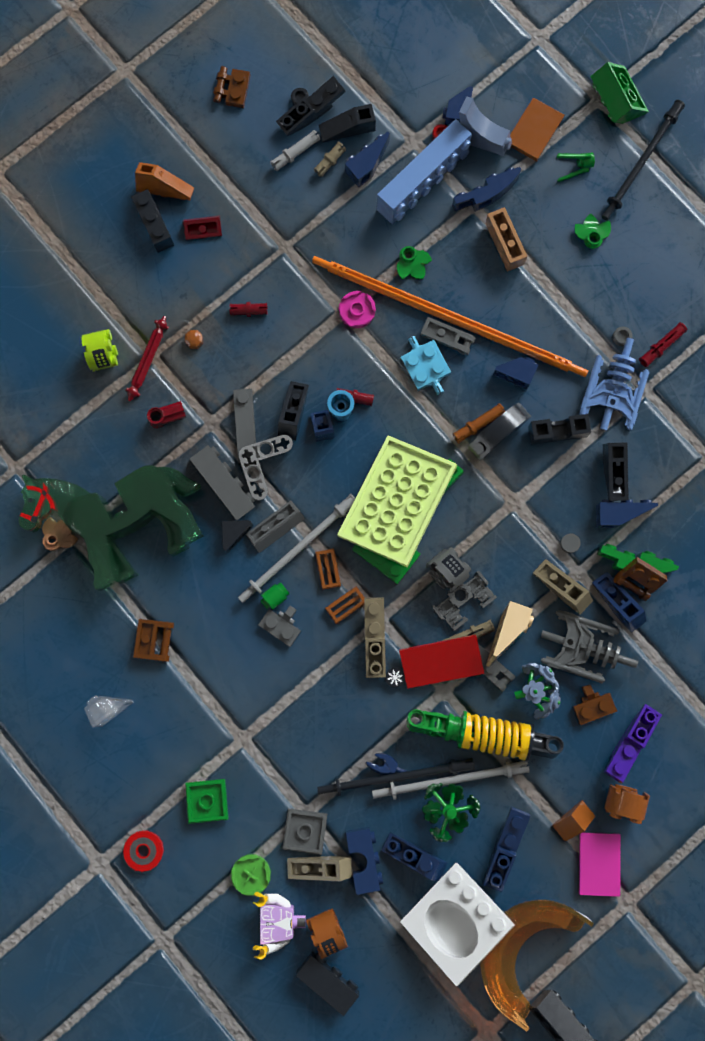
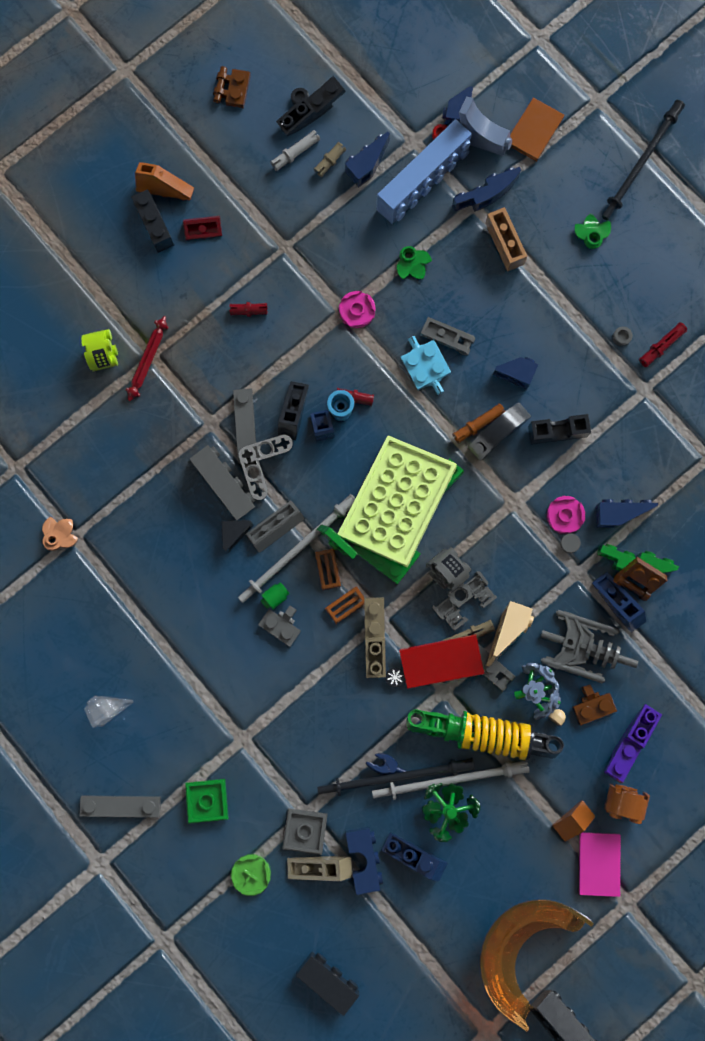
(120, 806): none -> dark grey plate
(132, 855): red tile -> none
(147, 495): clear green animal -> none
(147, 637): reddish brown plate -> none
(168, 414): dark red piece -> none
(193, 339): dark orange tile -> none
(276, 923): torso -> none
(326, 933): dark orange brick -> none
(336, 541): none -> green plate
(349, 123): black slope -> none
(450, 316): orange axle -> none
(457, 924): white piece -> none
(505, 849): dark blue slope -> none
(557, 717): none -> tan hinge
(564, 586): dark tan slope -> none
(565, 515): none -> dark pink tile
(584, 160): green plant -> none
(615, 393): medium blue bar -> none
(616, 470): black slope -> none
(618, 93): green slope -> none

